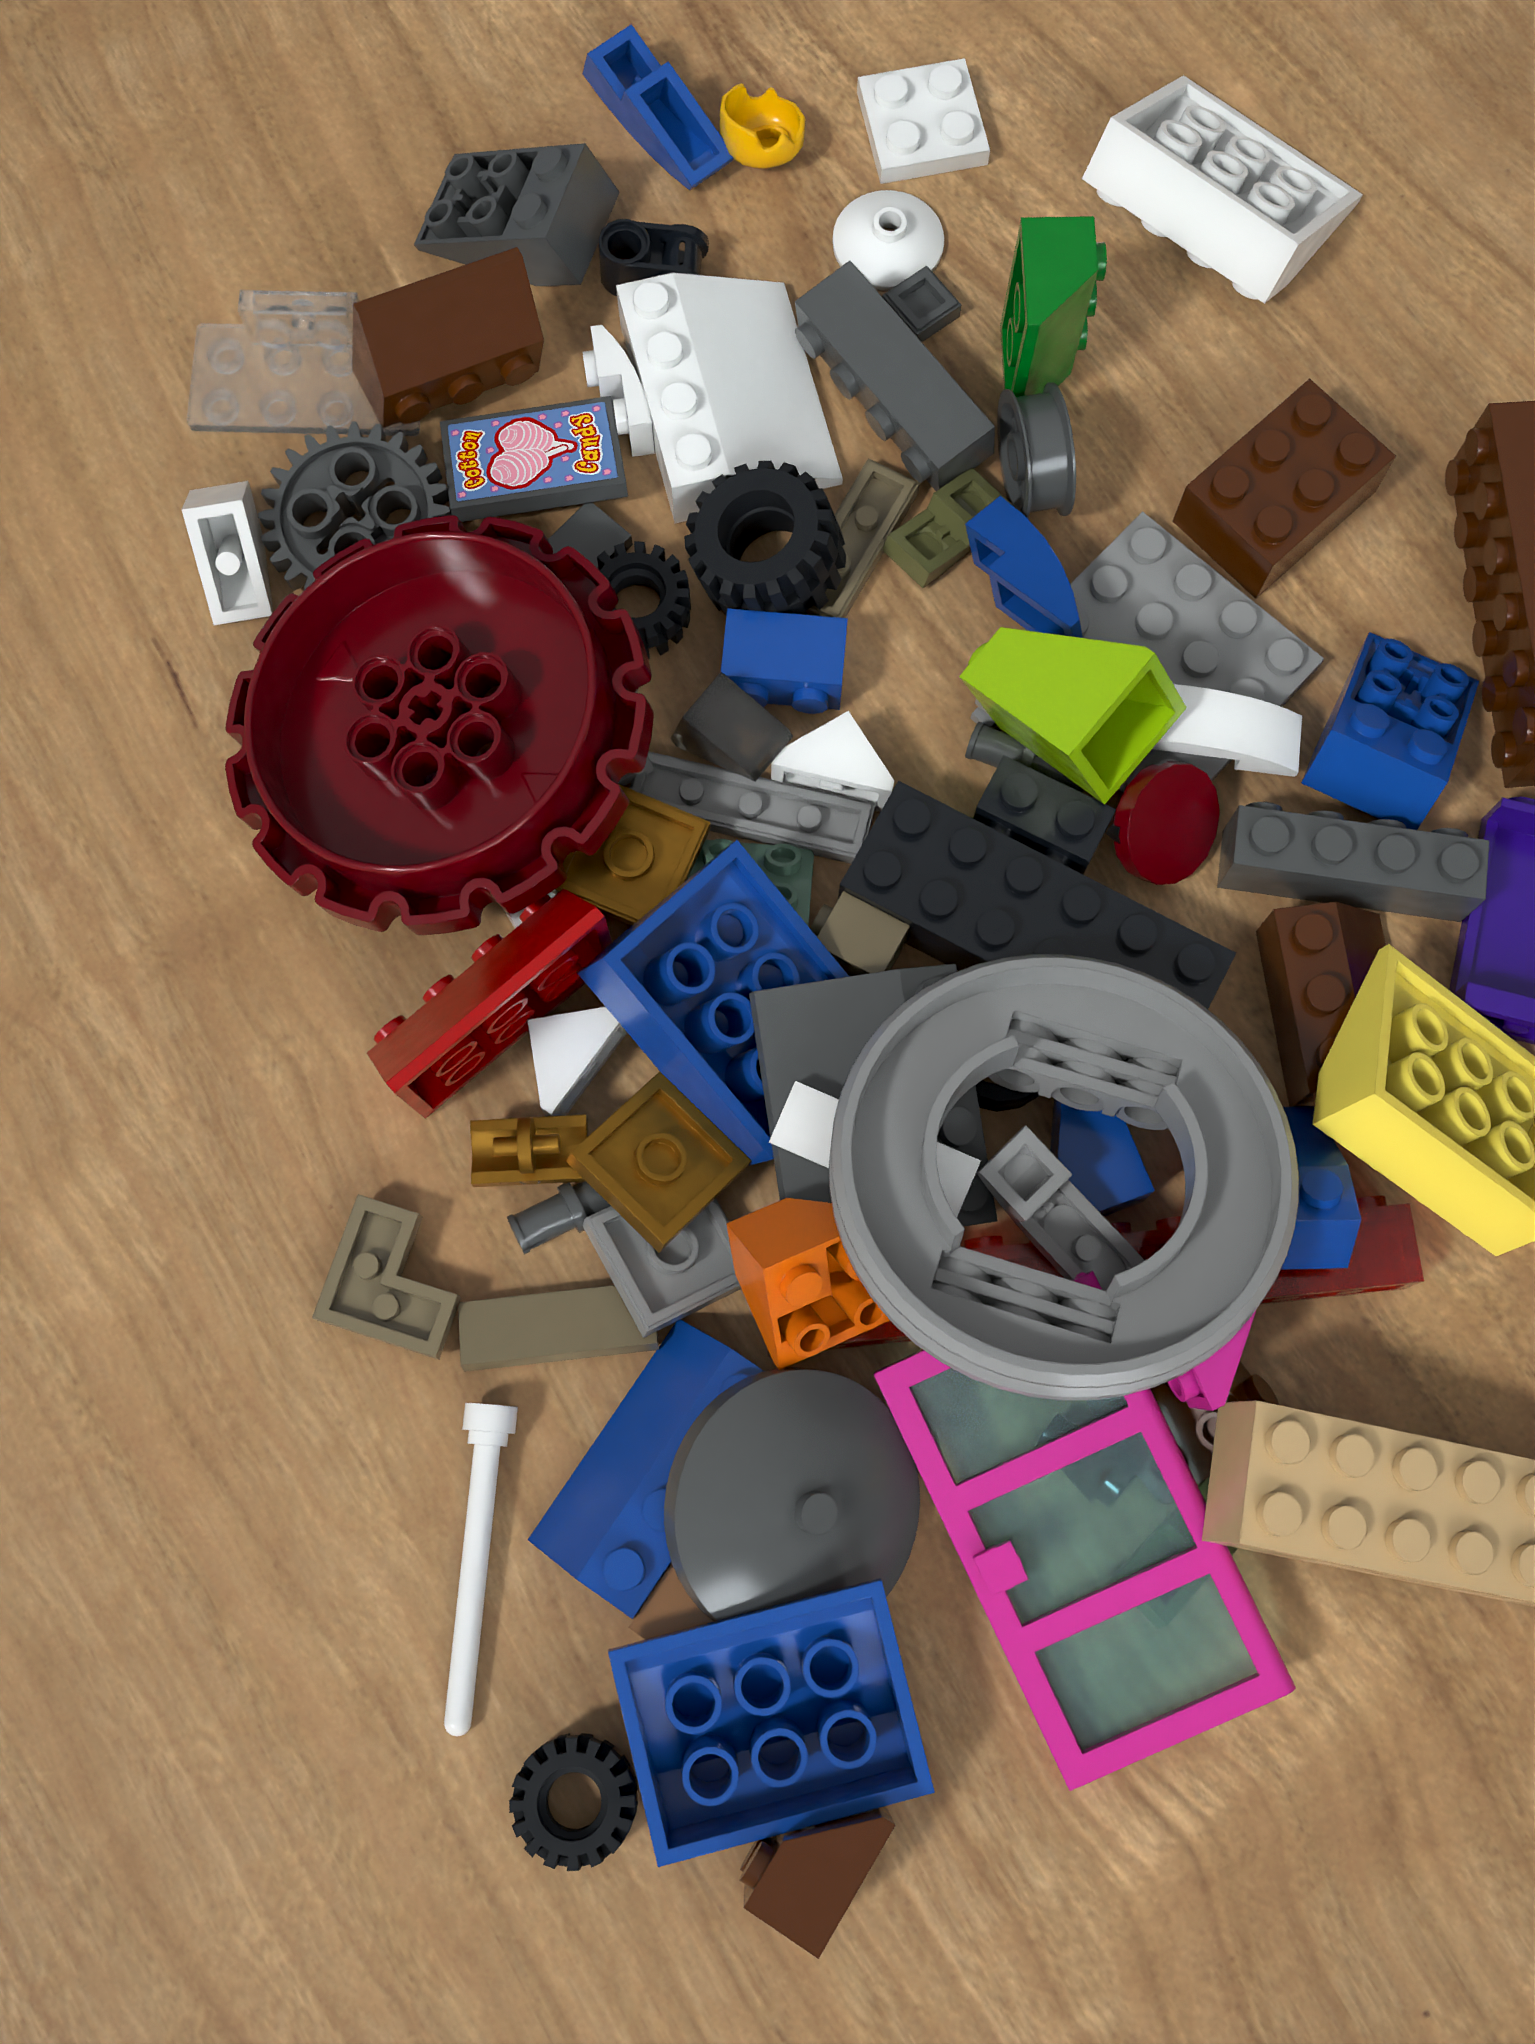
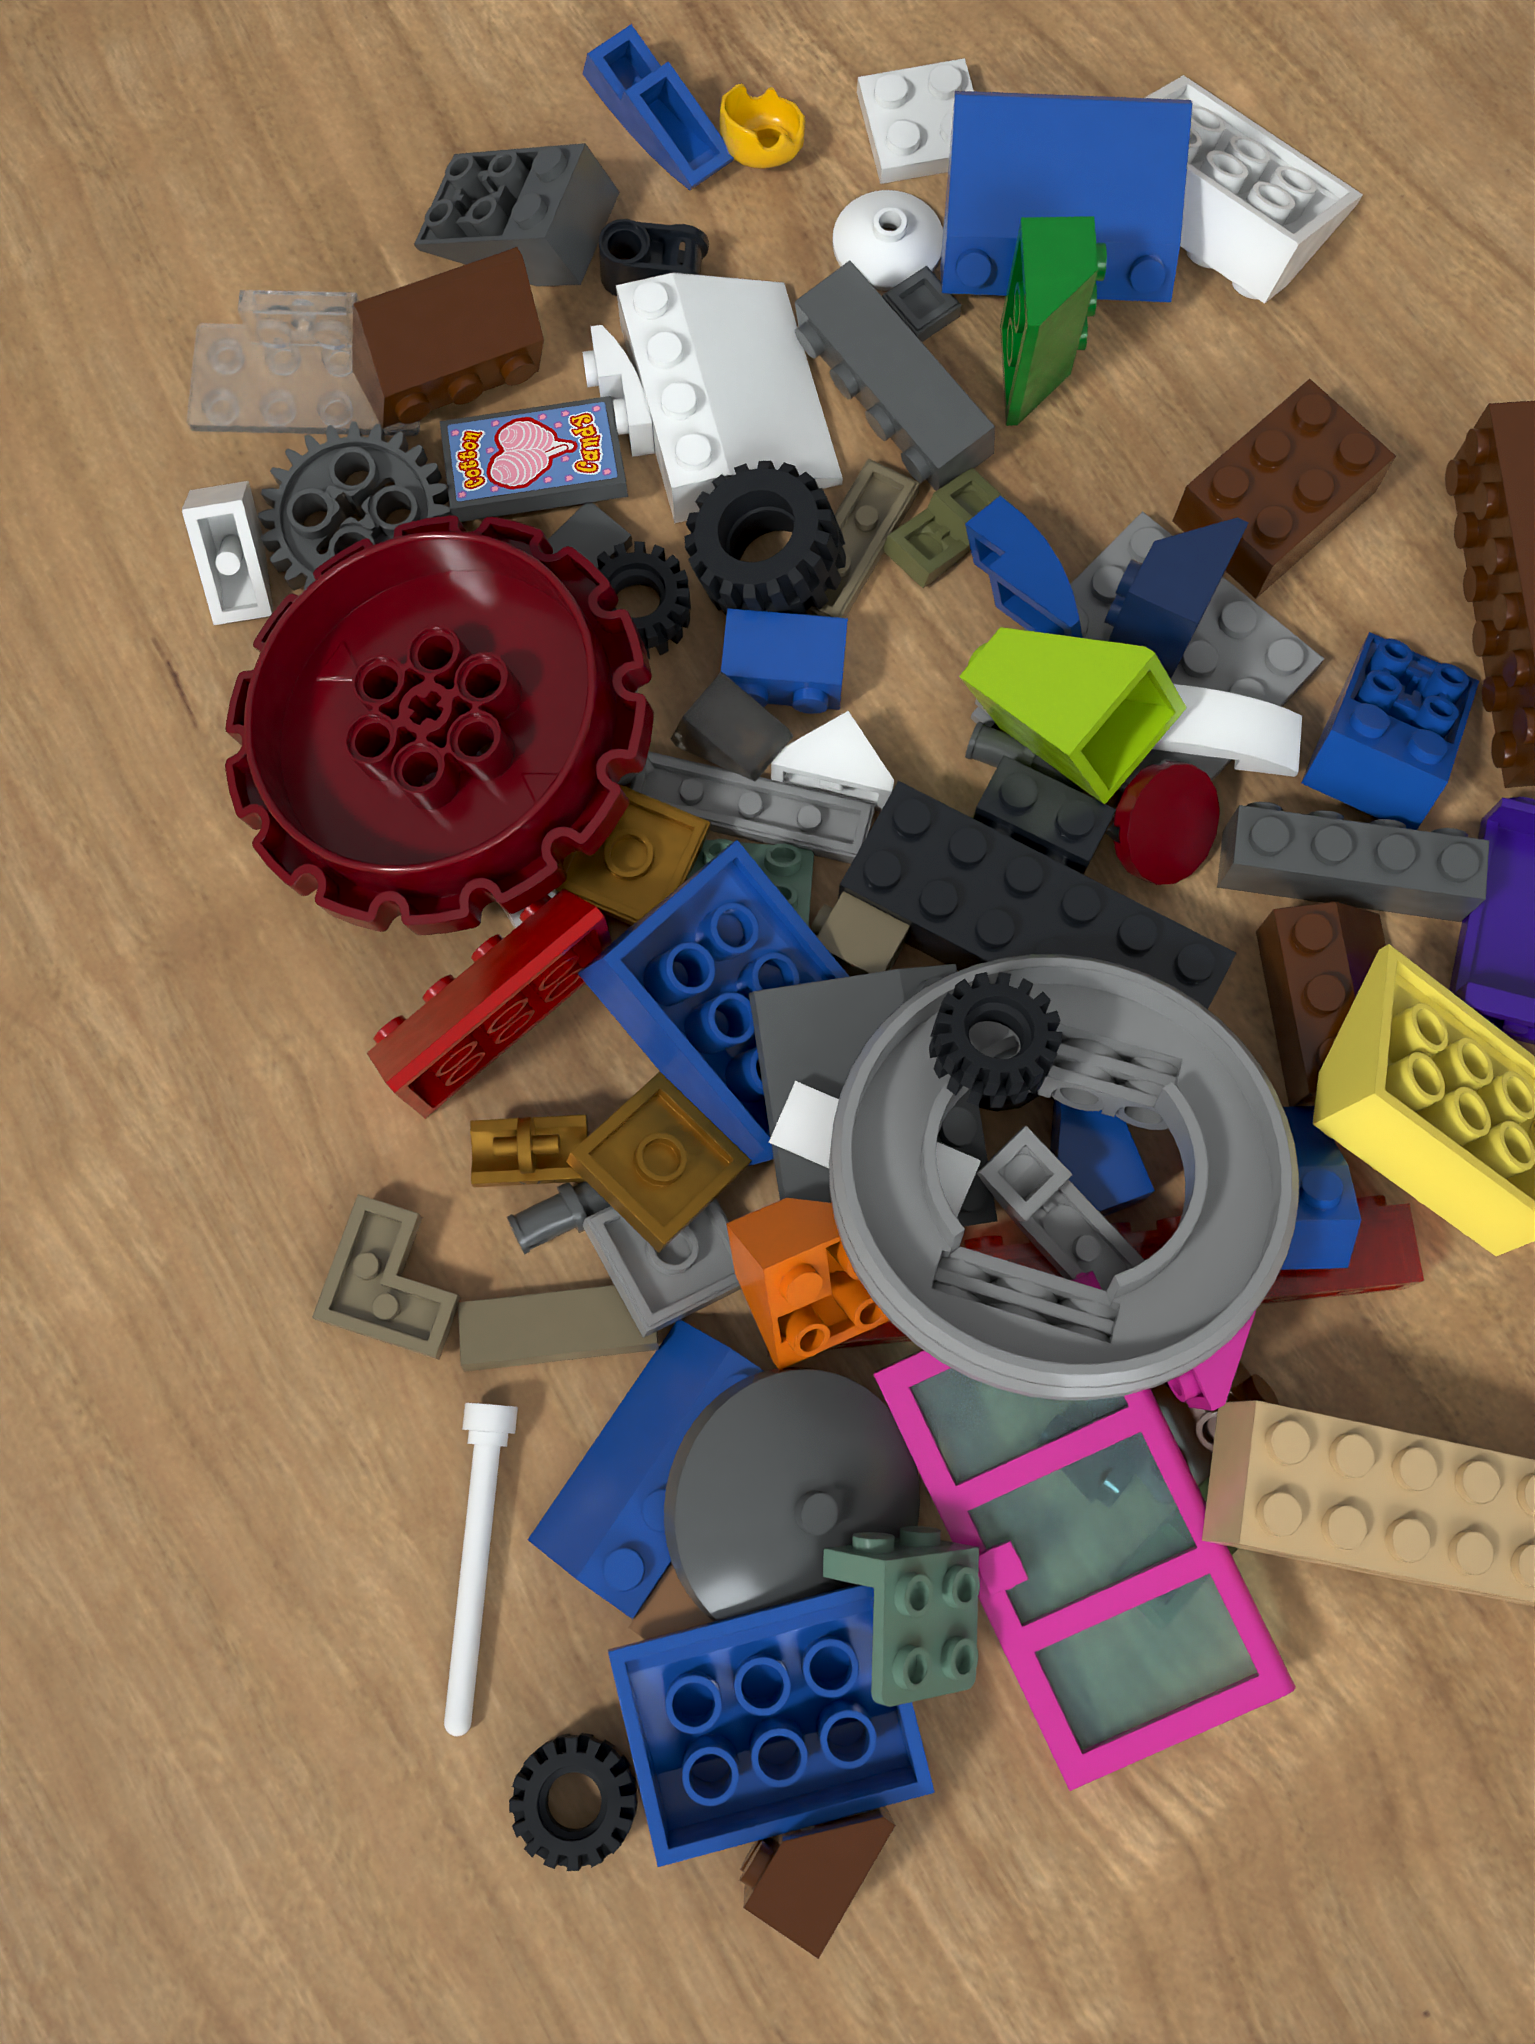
(570, 1053): white slope -> none
(920, 1610): none -> sand green bracket
(1001, 1005): none -> black tyre
(1037, 451): dark grey wheel -> none
(1066, 160): none -> blue slope
(1170, 591): none -> dark blue slope

